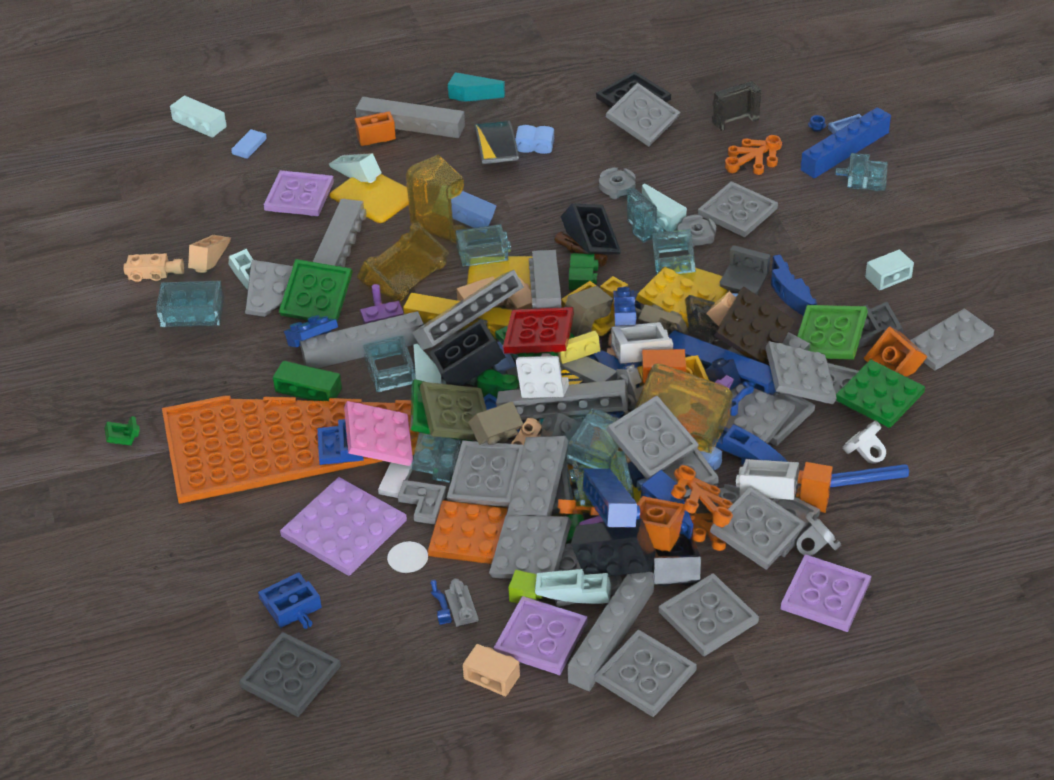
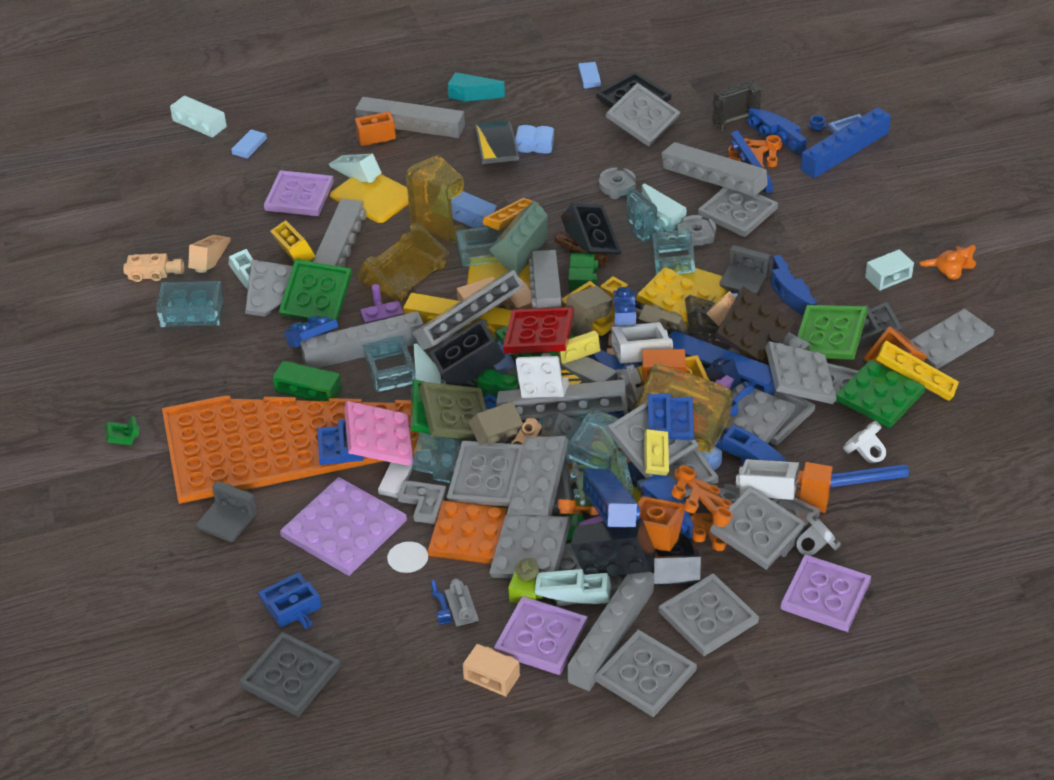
(229, 513): none -> dark grey bracket
(292, 242): none -> yellow brick
(505, 215): none -> light orange tile
(521, 237): none -> sand green slope
(527, 569): none -> olive tile
(589, 75): none -> light blue tile
(656, 452): none -> light yellow plate
(671, 416): none -> blue slope
(714, 169): none -> light grey brick
(747, 156): none -> blue plate
(772, 124): none -> blue slope
(865, 173): clear light blue plate -> none
(917, 370): none -> yellow plate
(952, 262): none -> orange animal

